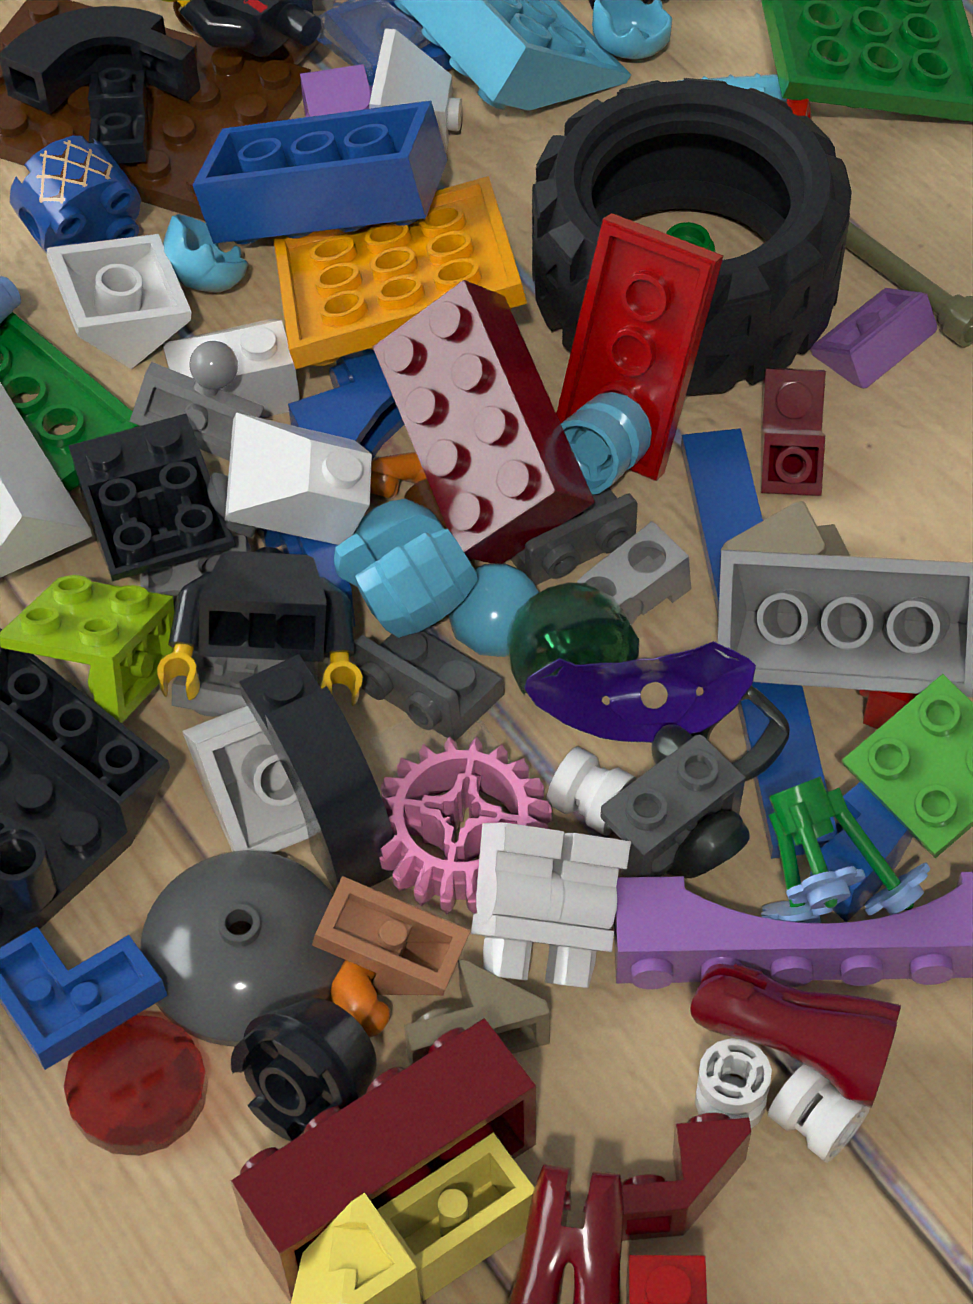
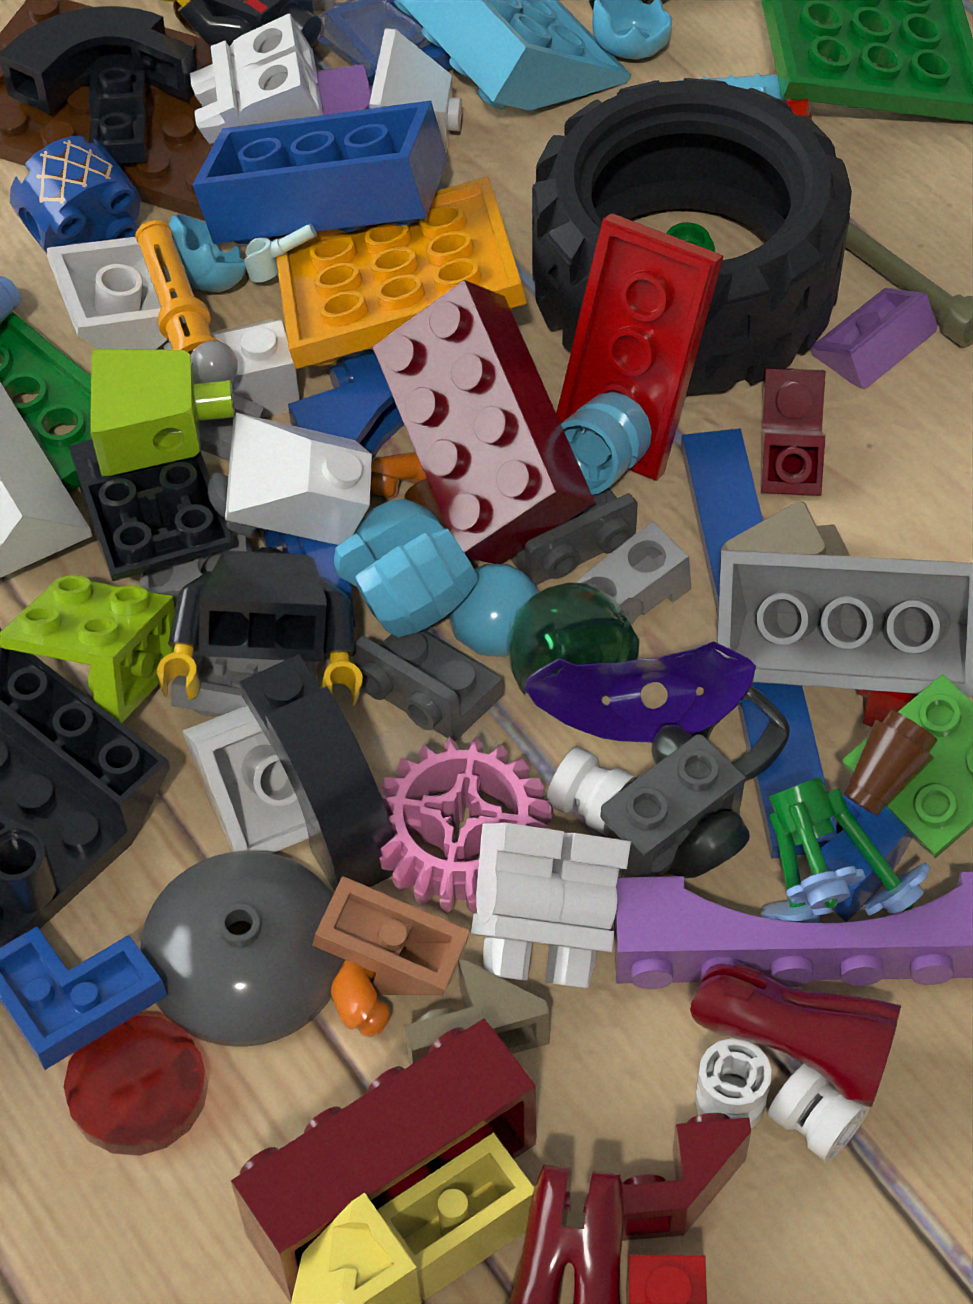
(150, 407): none -> lime torso
(159, 250): none -> light orange pin
(257, 80): none -> white hips
(262, 253): none -> light aqua hand
(303, 1063): black cone -> none
(889, 762): none -> reddish brown cone

